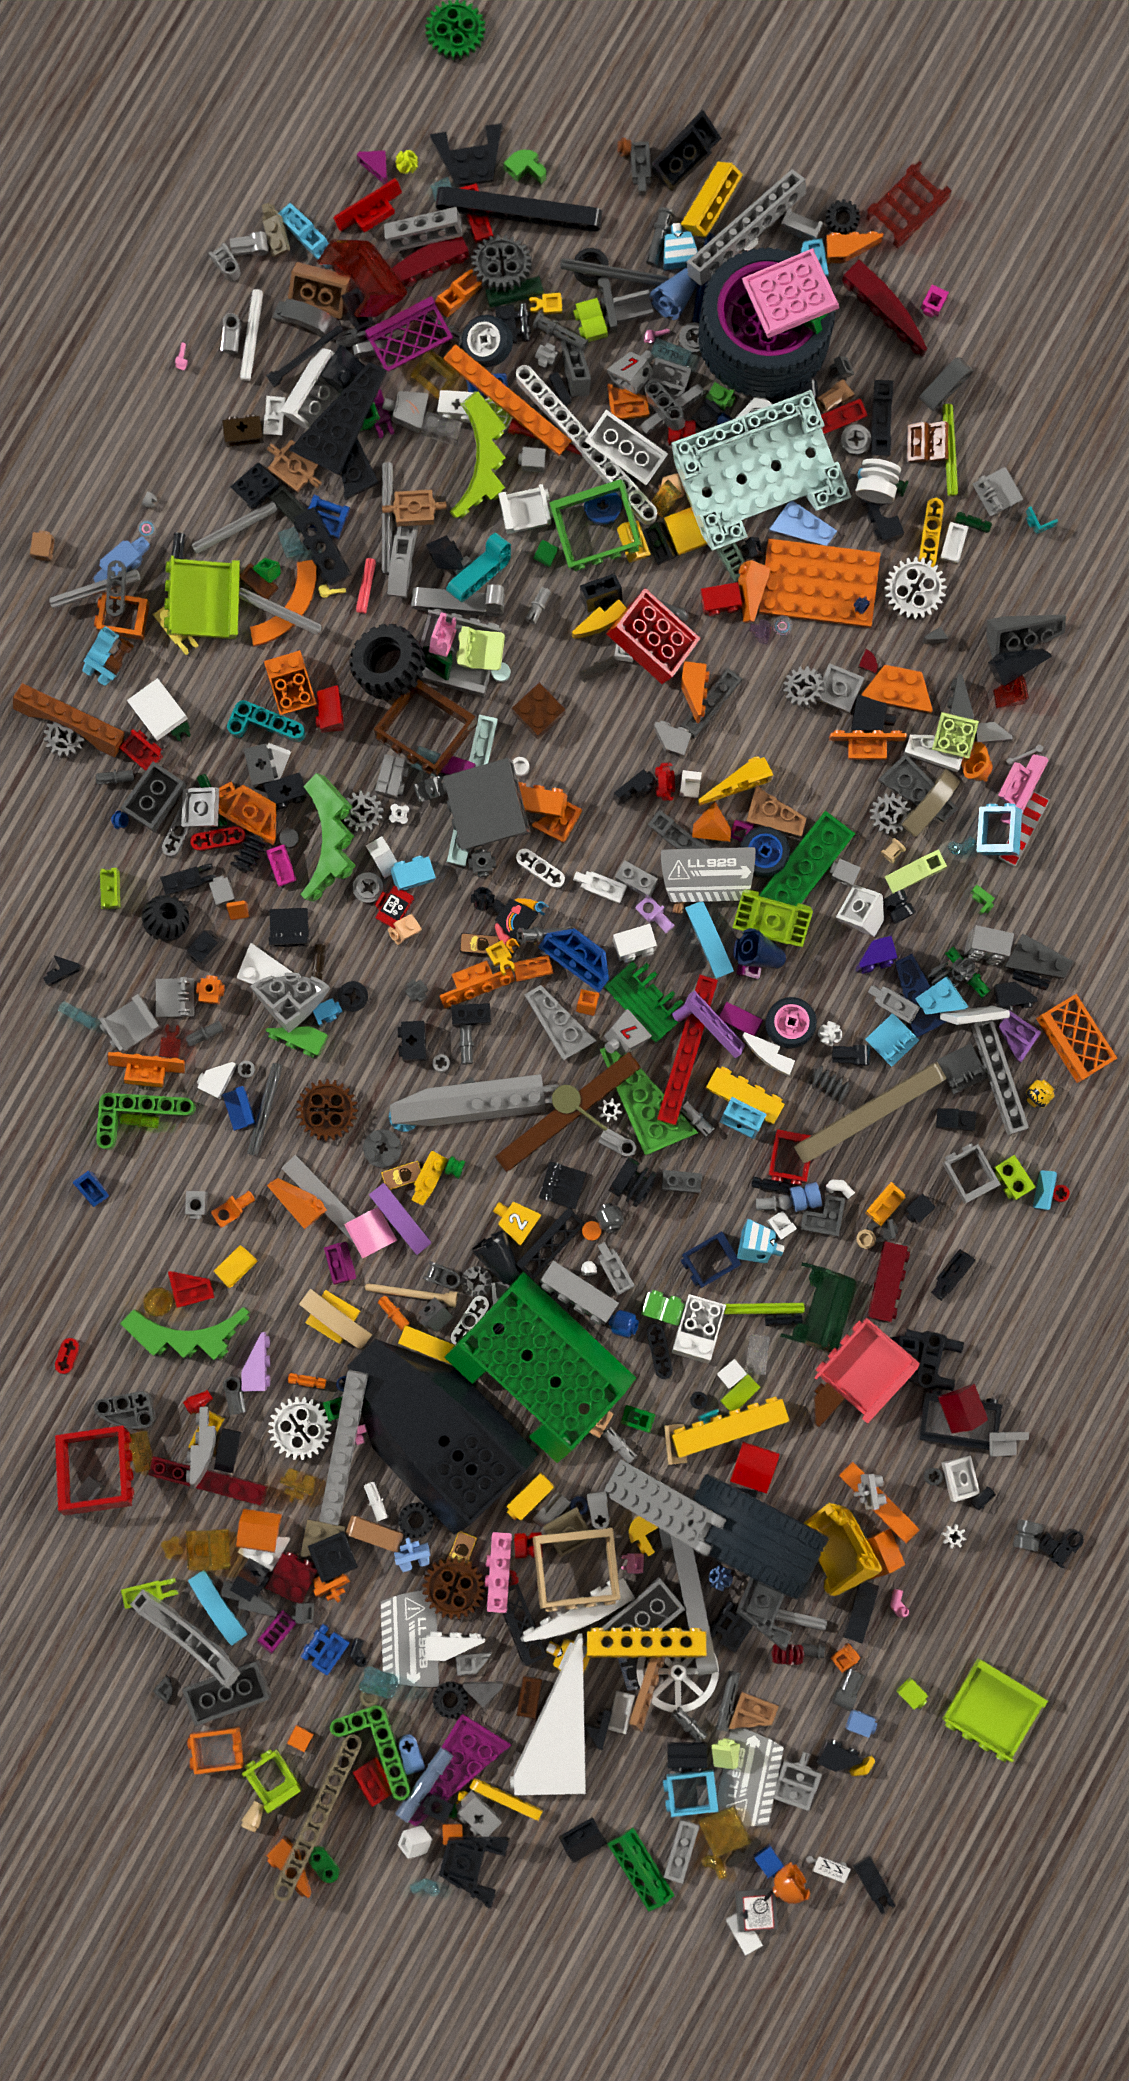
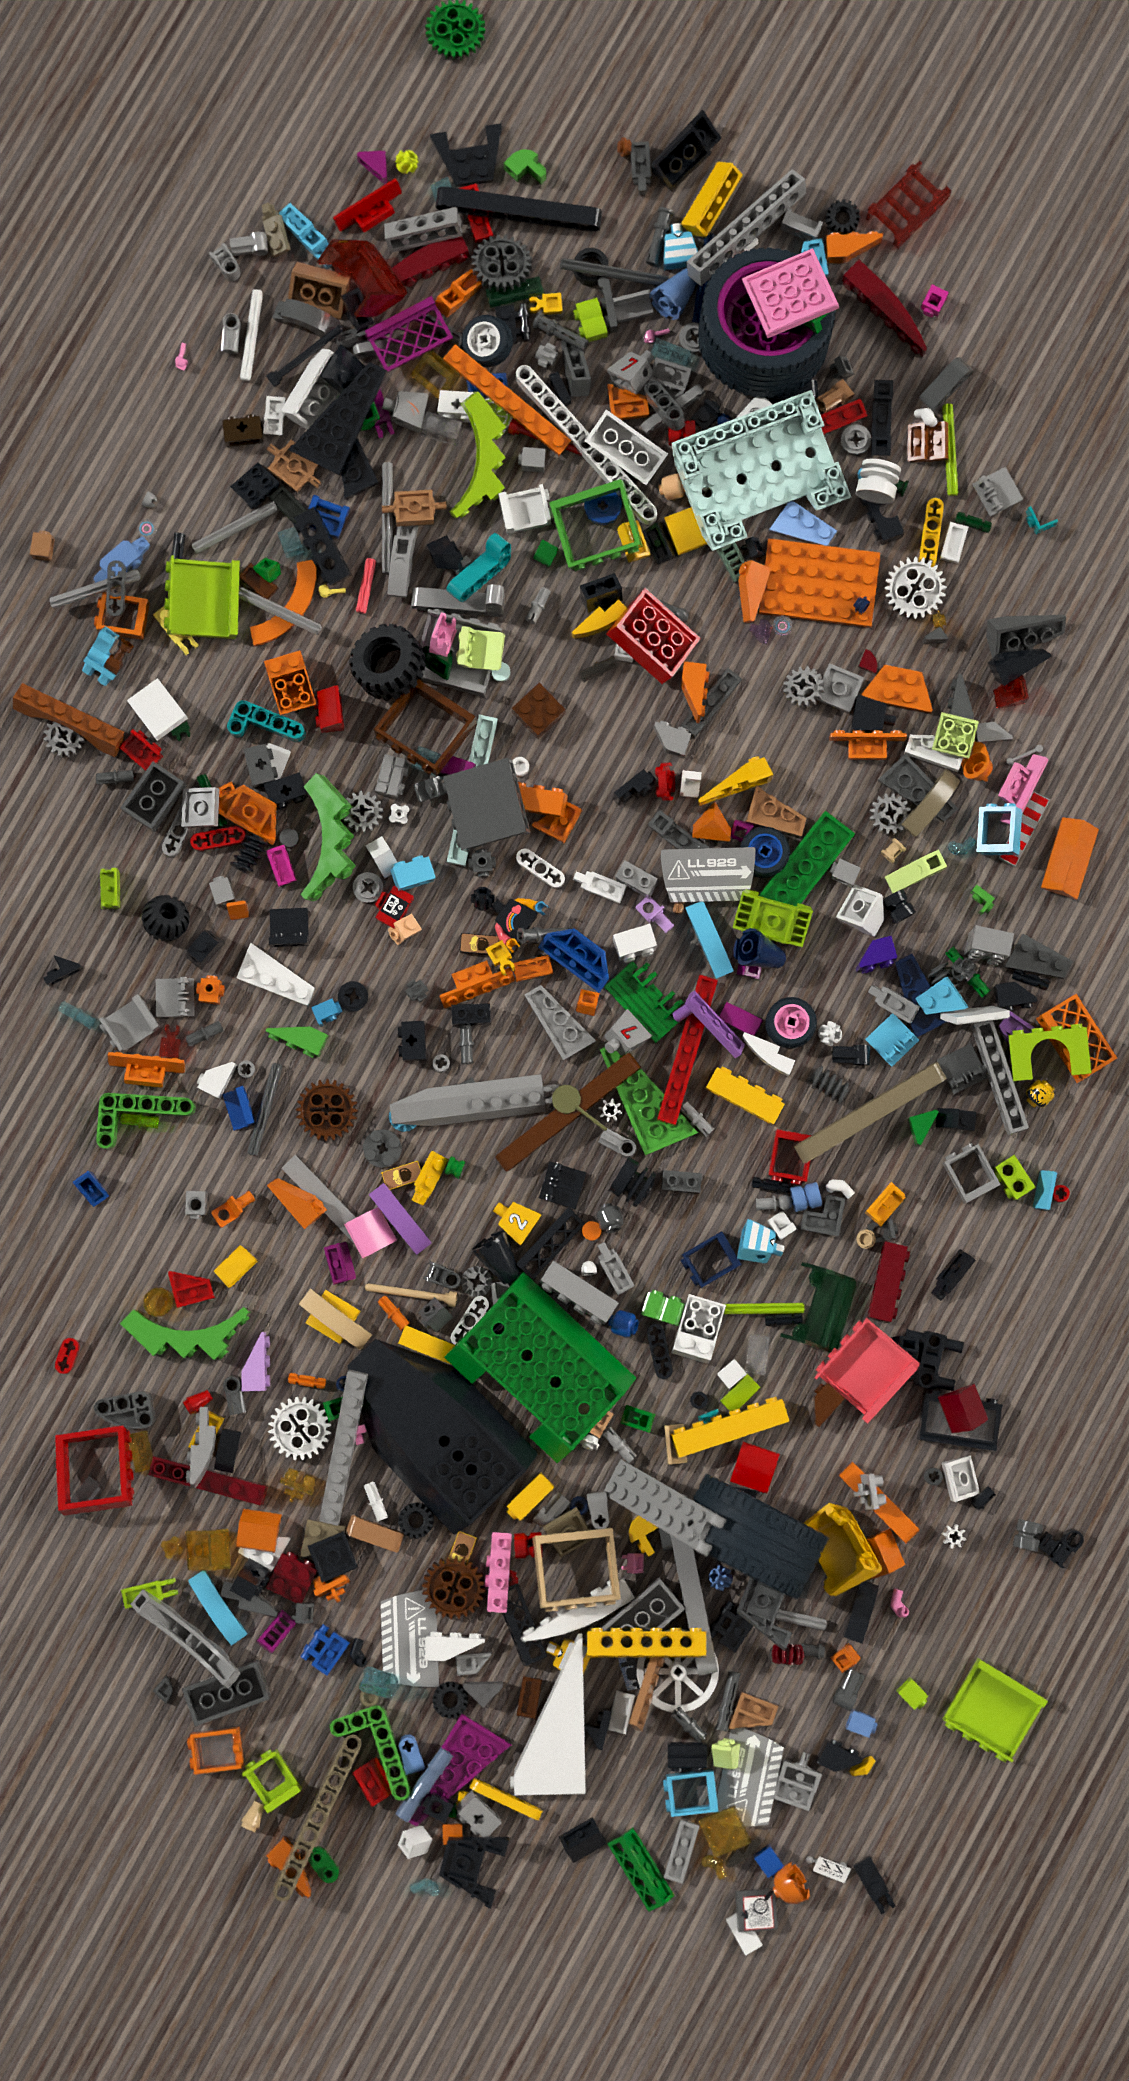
(119, 819): blue plate -> none
(186, 879): black hinge -> none
(290, 997): light grey brick -> none
(300, 1738): orange tile -> none
(318, 961): dark brown axle -> none
(411, 1552): light blue hips -> none
(589, 1442): none -> white plate
(665, 498): clear yellow tile -> none
(721, 396): bright green bracket -> none
(721, 599): red brick -> none
(745, 1115): medium azure window -> none
(919, 1209): black brick -> none
(921, 1124): none -> green slope
(927, 416): none -> white arm
(939, 620): none -> clear yellow plate
(1005, 1442): light grey panel -> none
(1023, 1044): none -> lime arch
(1069, 857): none -> orange slope

